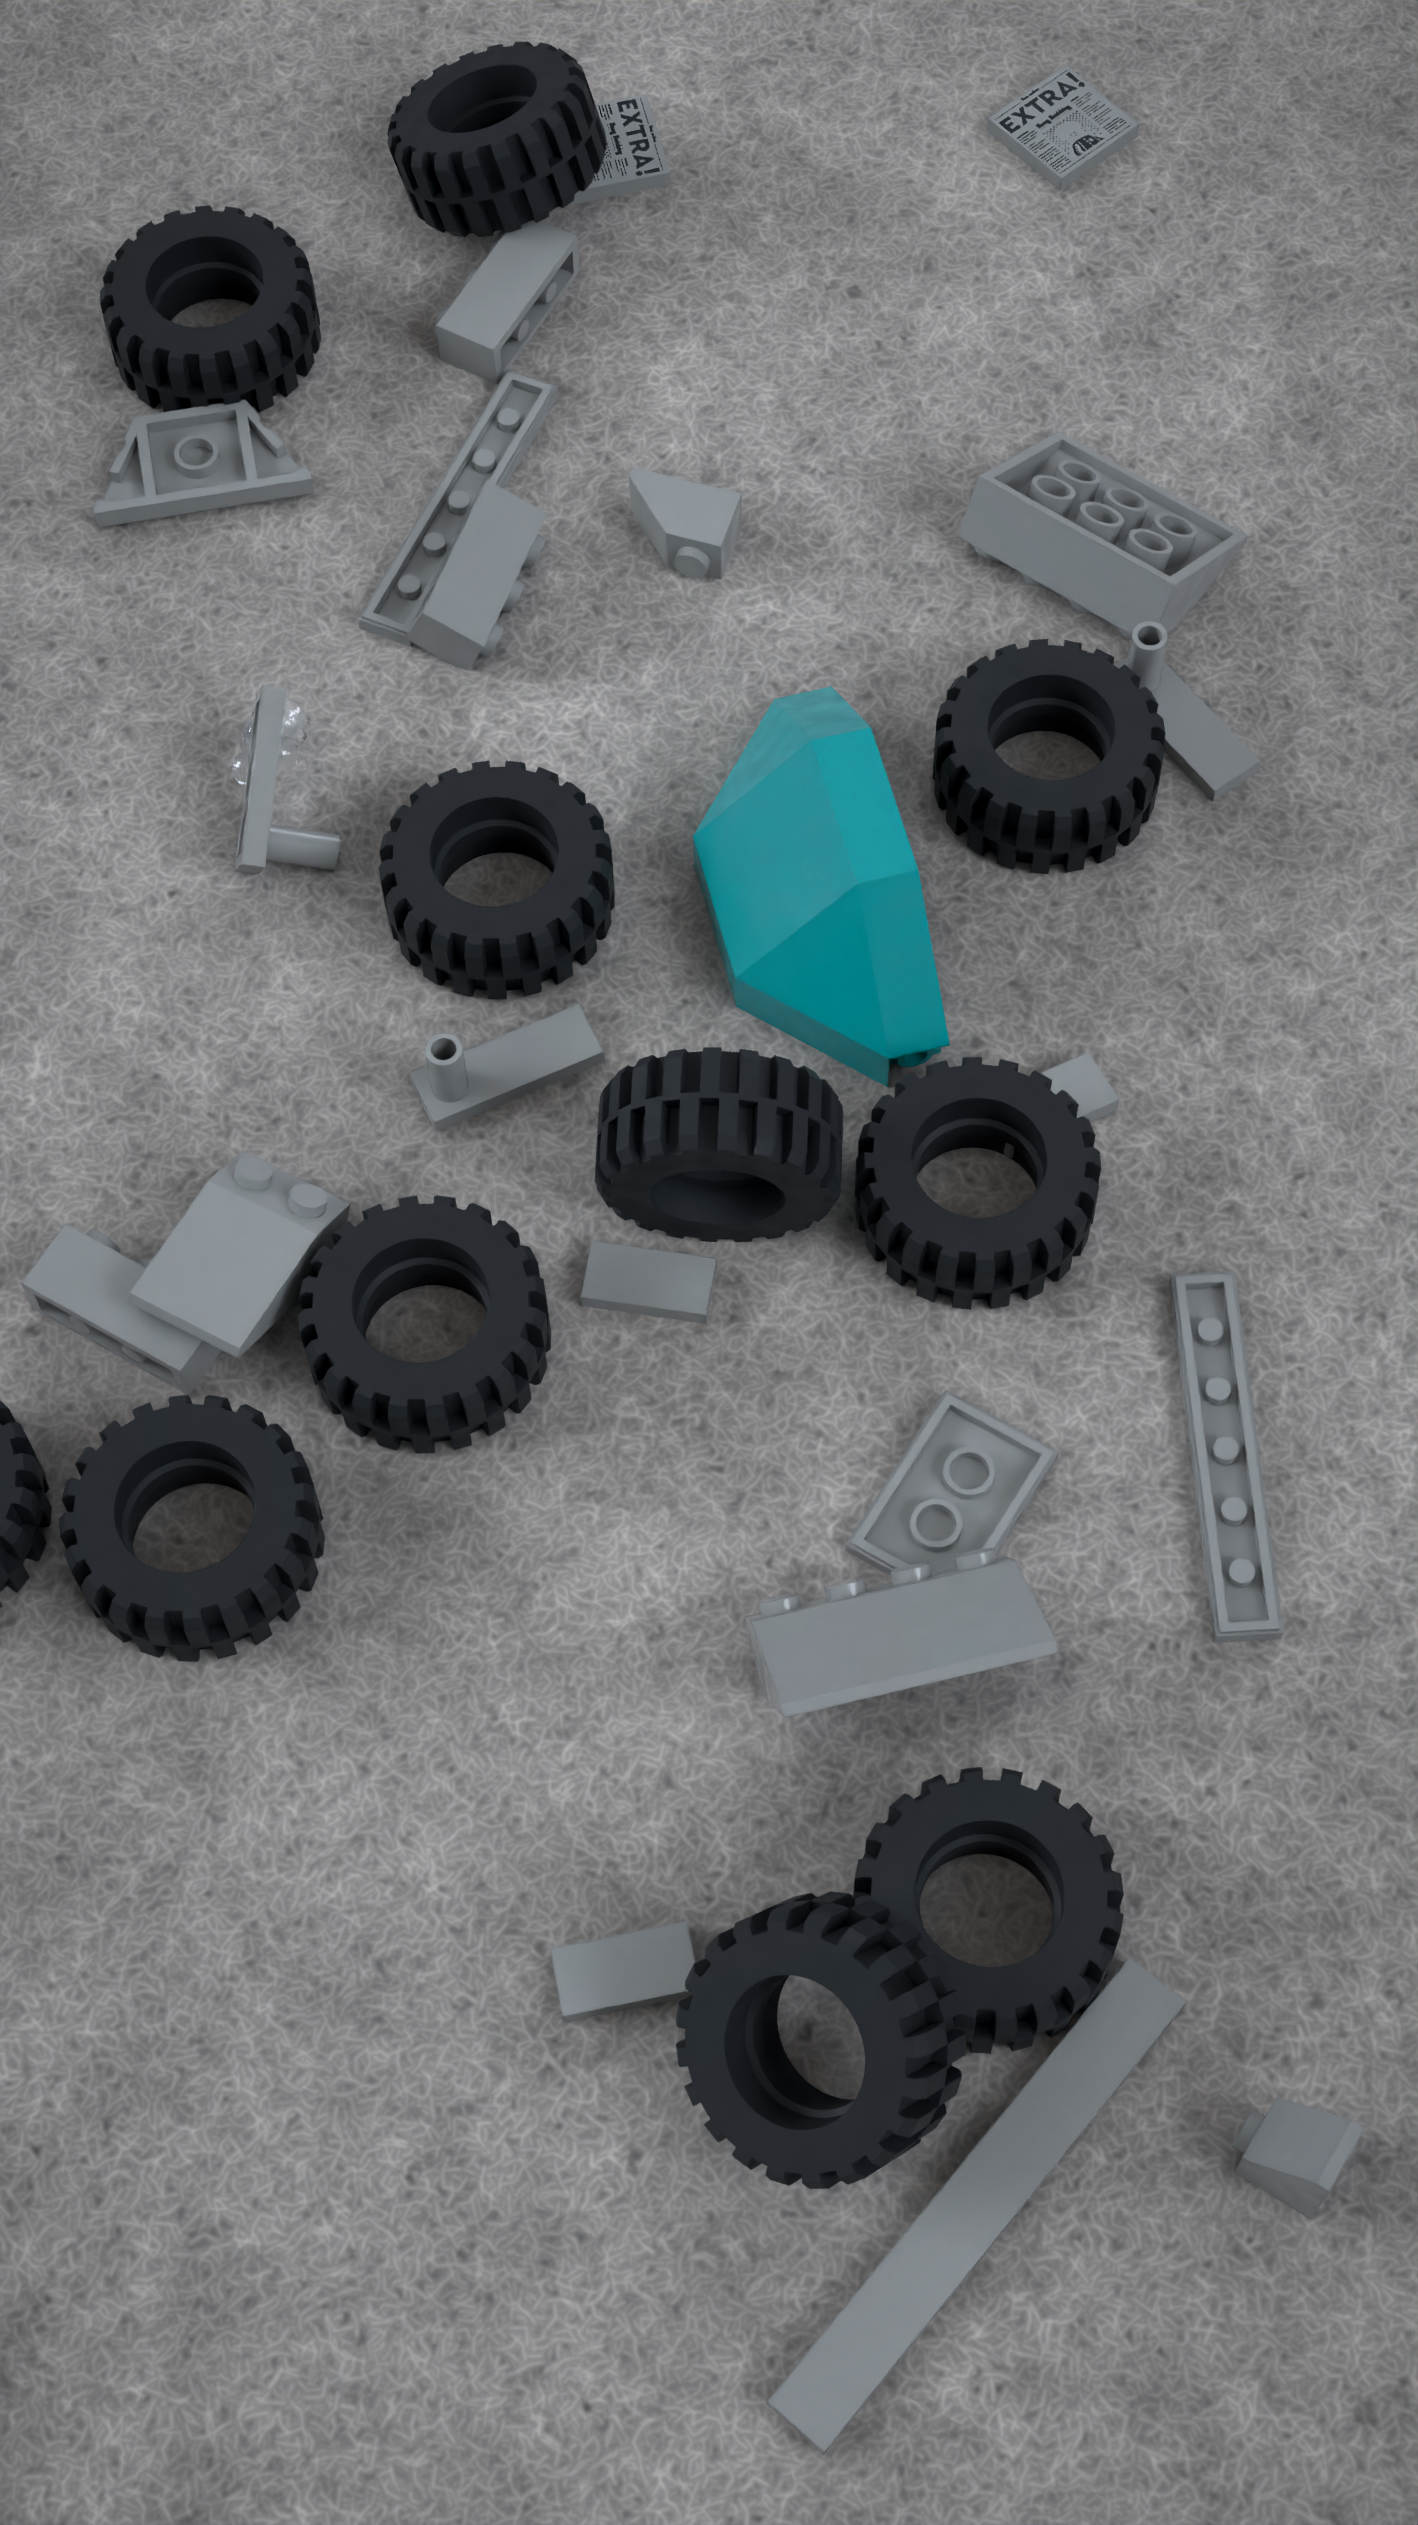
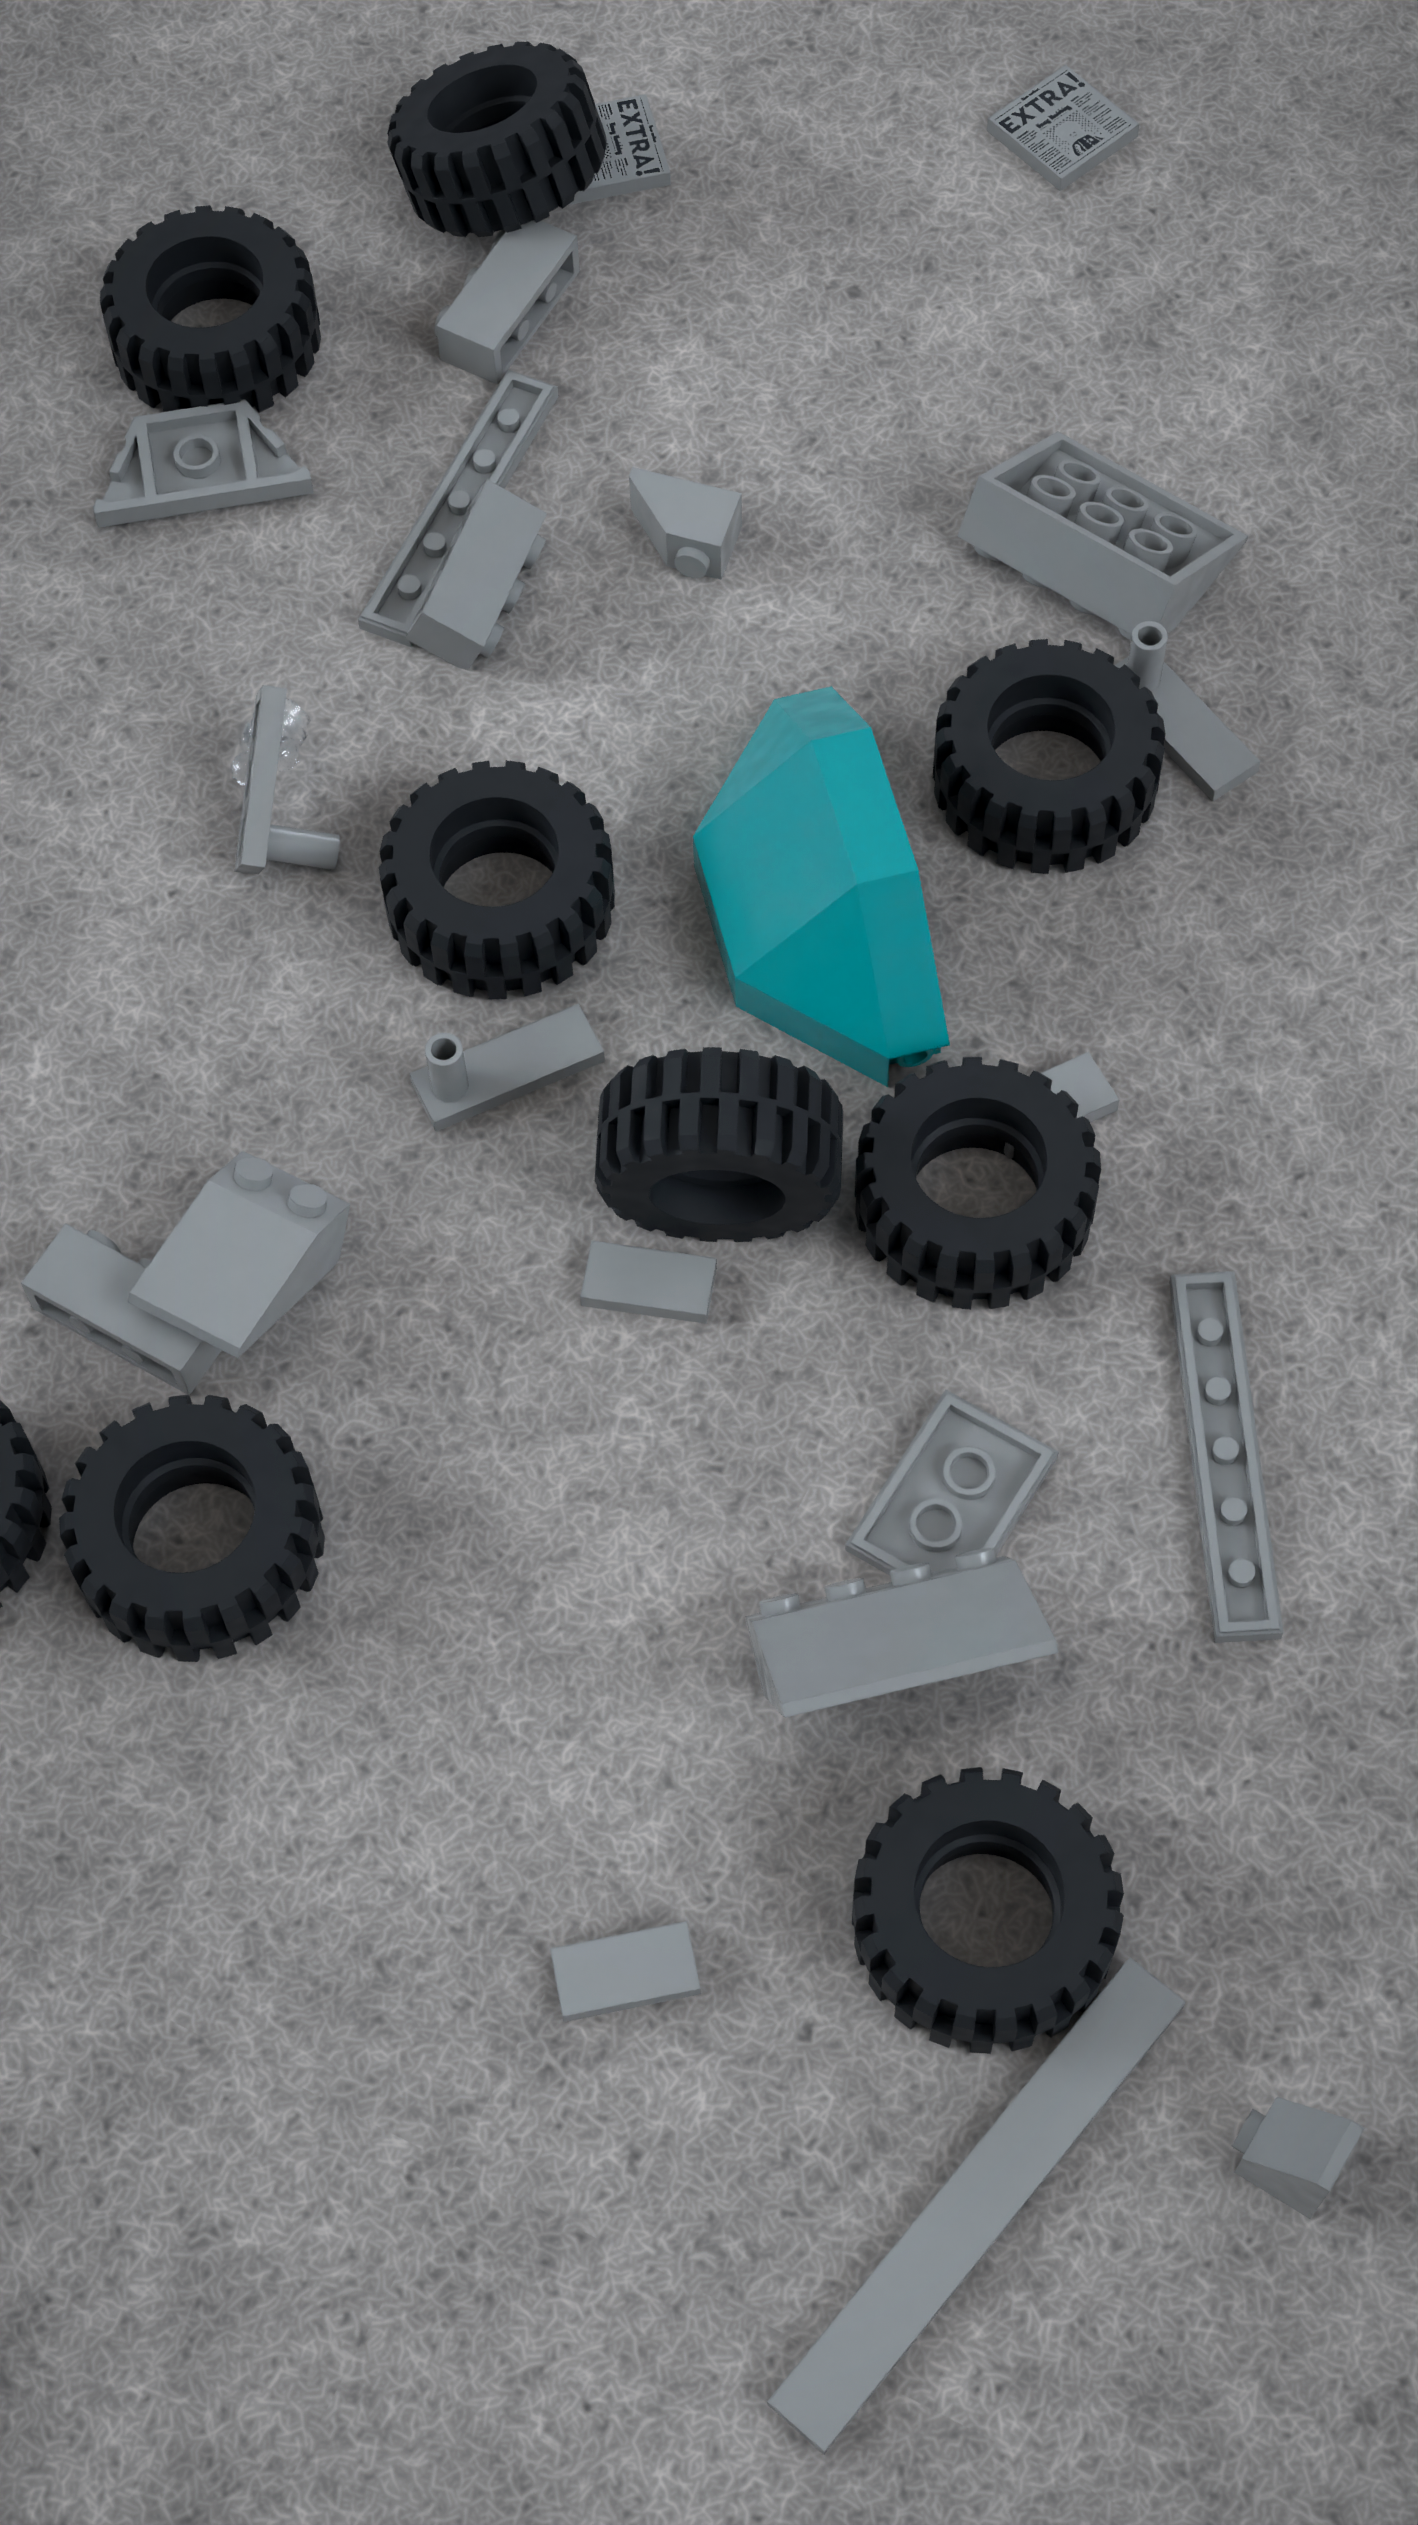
(410, 1250): black tyre -> none
(749, 2080): black tyre -> none

